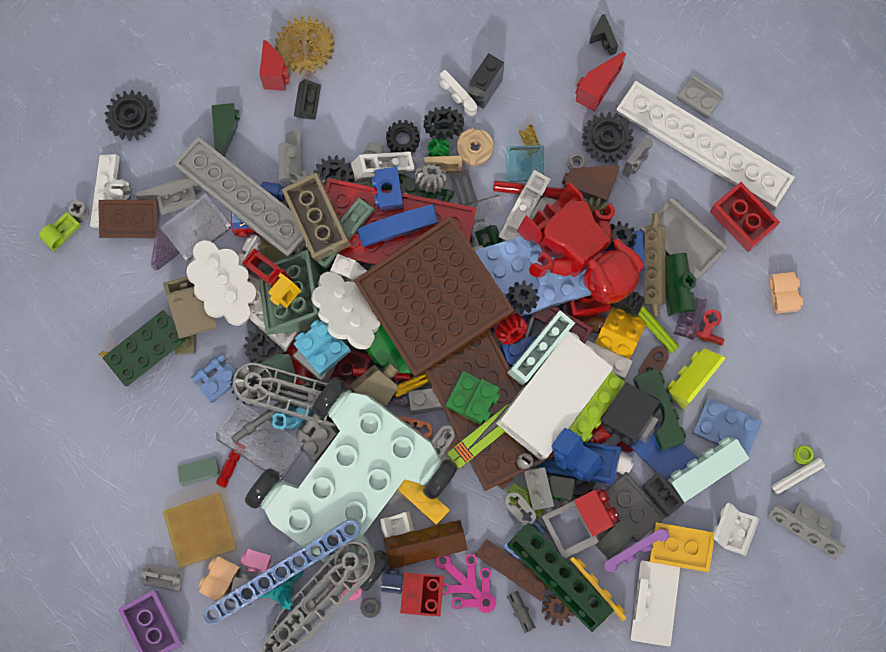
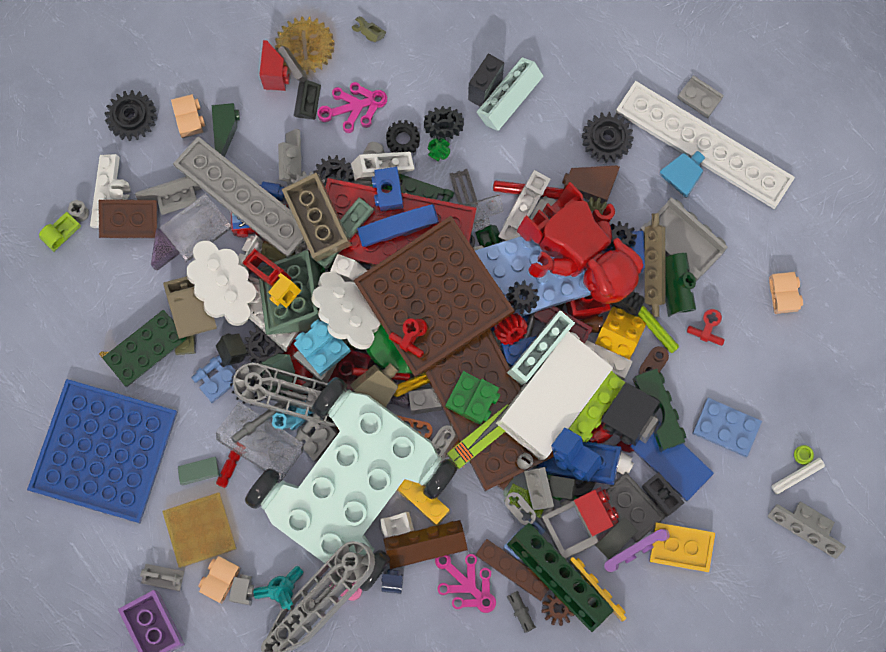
(102, 451): none -> blue plate
(187, 115): none -> light nougat brick
(231, 349): none -> pearl dark grey brick
(256, 561): bright pink brick -> none
(275, 578): medium blue beam -> none
(292, 64): none -> flat silver tile
(355, 105): none -> dark pink plant
(365, 603): dark grey plate -> none
(370, 30): none -> olive plate
(411, 332): none -> red piece
(422, 594): red slope -> none
(430, 178): light grey gear -> none
(447, 163): tan tile -> none
(458, 93): white hinge -> none
(472, 157): tan plate -> none
(510, 94): none -> light aqua brick
(523, 161): clear light blue slope -> none
(529, 136): clear yellow piece -> none
(576, 157): light grey plate -> none
(598, 81): red slope -> none
(603, 32): pearl dark grey slope -> none
(640, 154): flat silver plate -> none
(655, 603): white bracket -> none
(684, 172): none -> dark azure torso
(689, 322): clear purple hinge -> none
(694, 377): neon yellow slope -> none
(708, 468): light aqua brick -> none
(735, 530): white bracket -> none
(744, 217): red brick -> none

